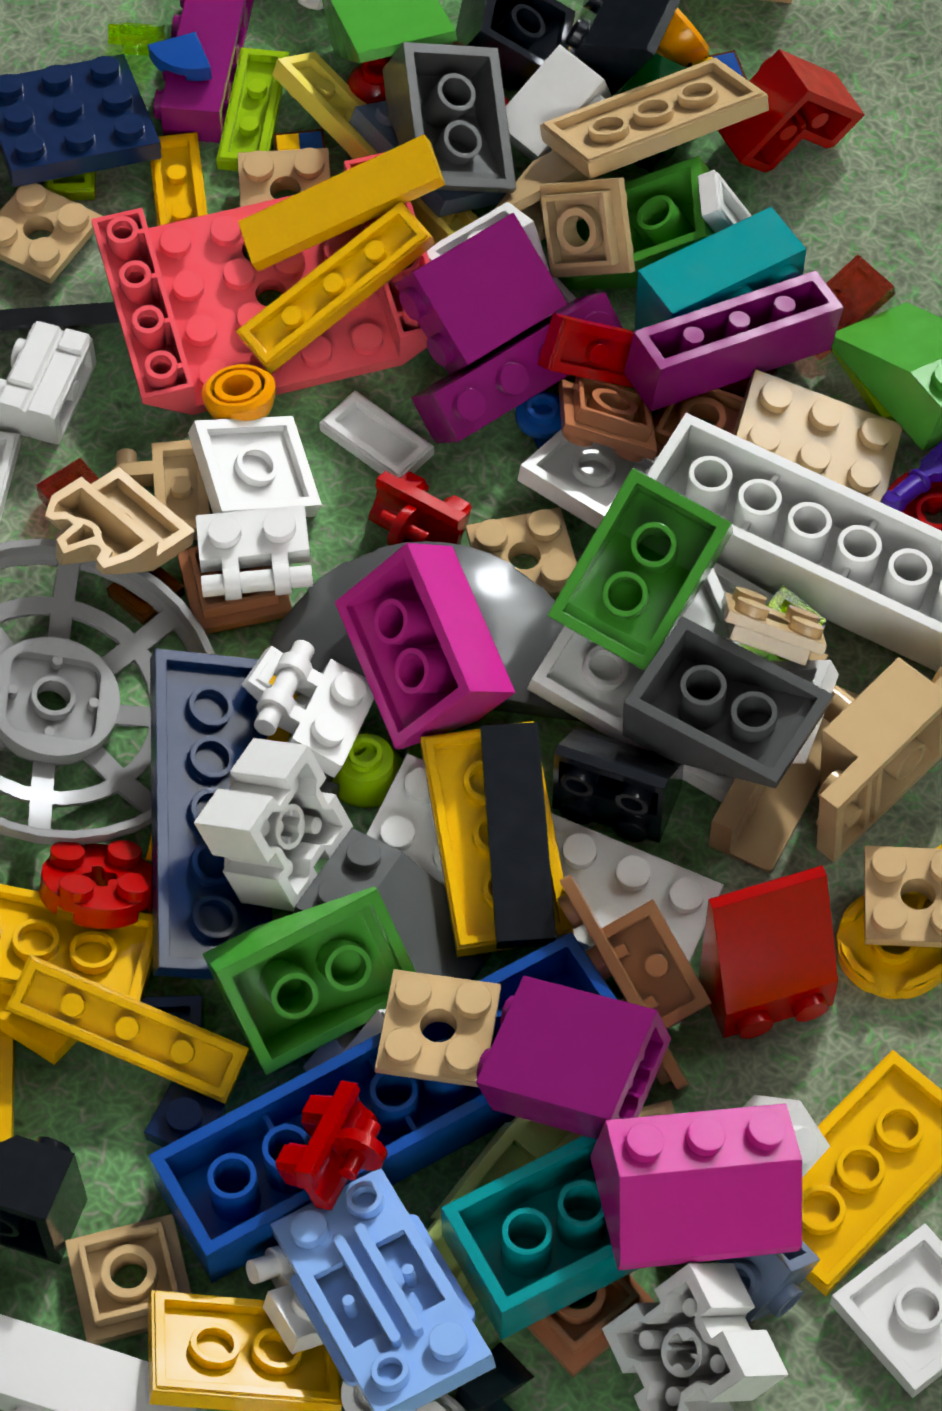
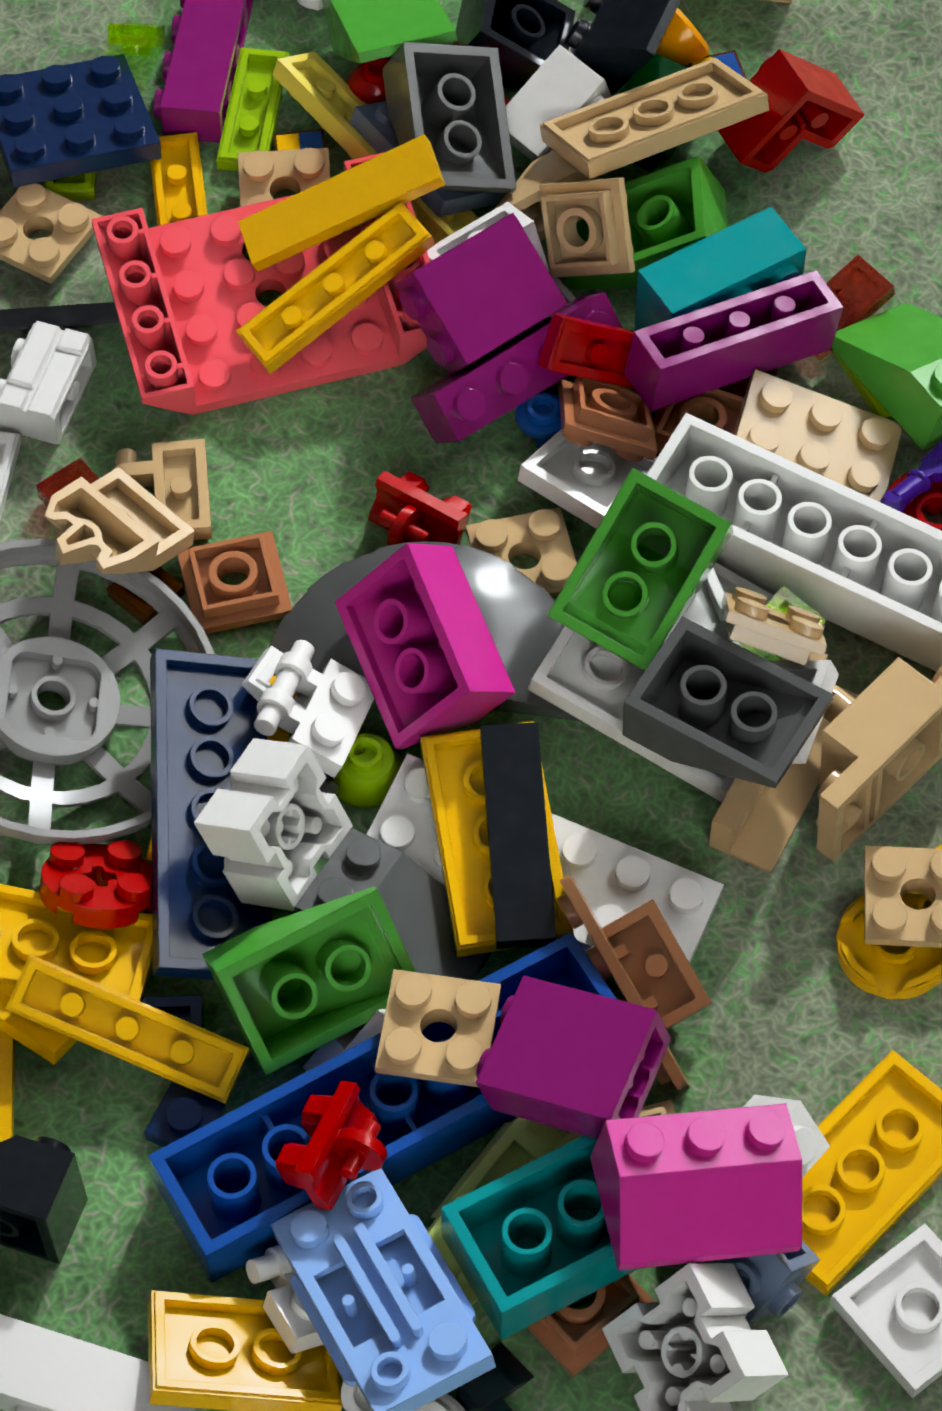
(94, 1259): tan piece -> none
(181, 56): blue tile -> none
(239, 393): light orange brick -> none
(253, 464): white plate -> none
(254, 540): white plate -> none
(376, 436): white tile -> none
(614, 785): black slope -> none
(719, 203): white tile -> none
(770, 954): red slope -> none

